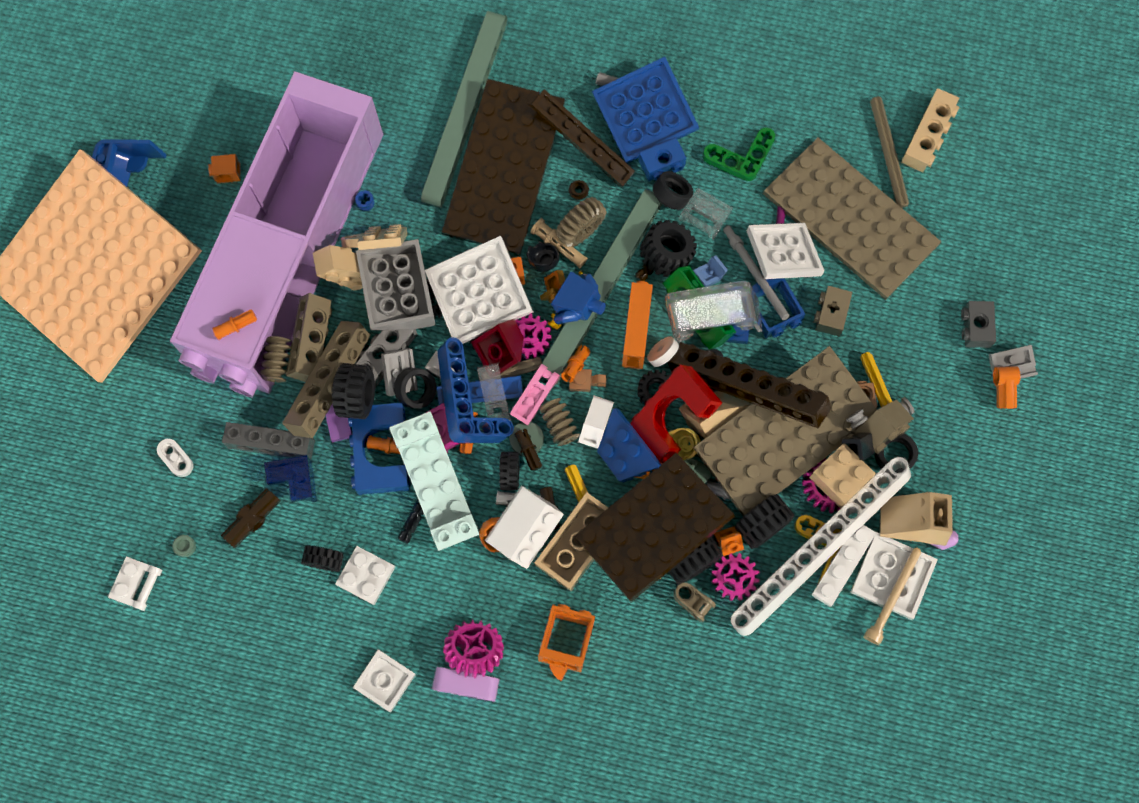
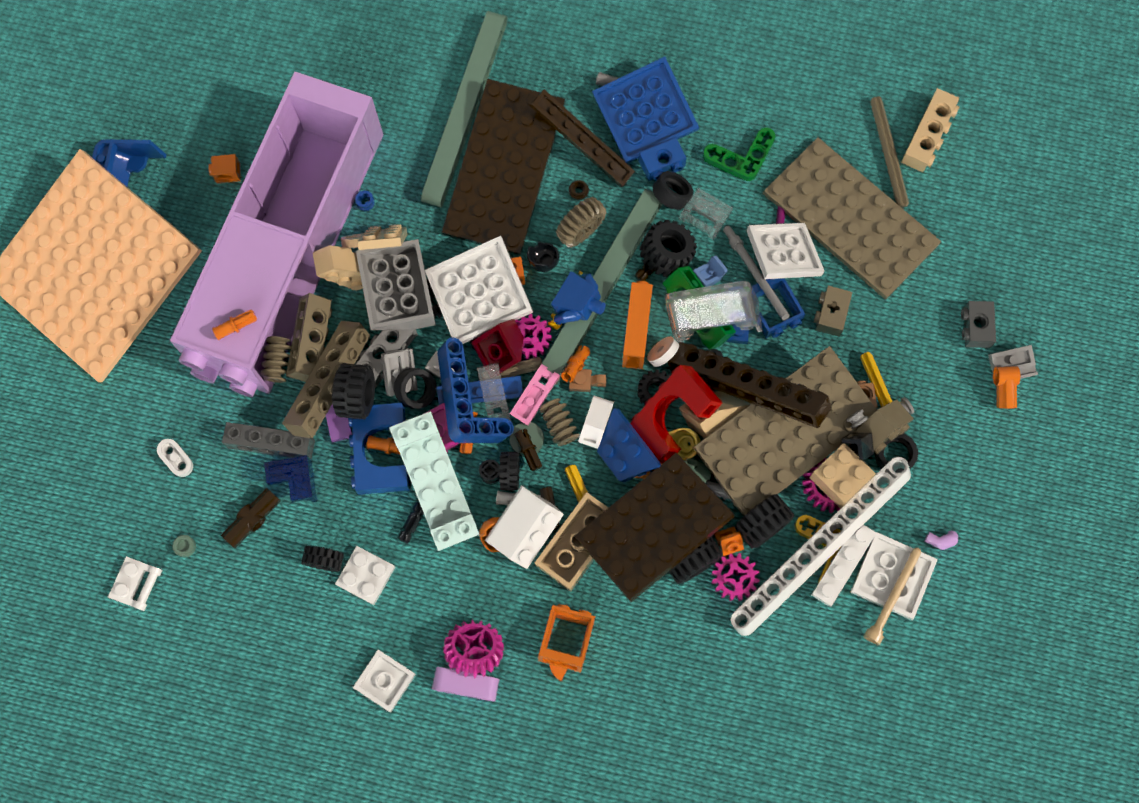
(489, 476): none -> black wheel
(549, 236): tan pin -> none
(553, 284): pearl gold bracket -> none
(694, 602): dark tan piece -> none
(918, 518): tan slope -> none

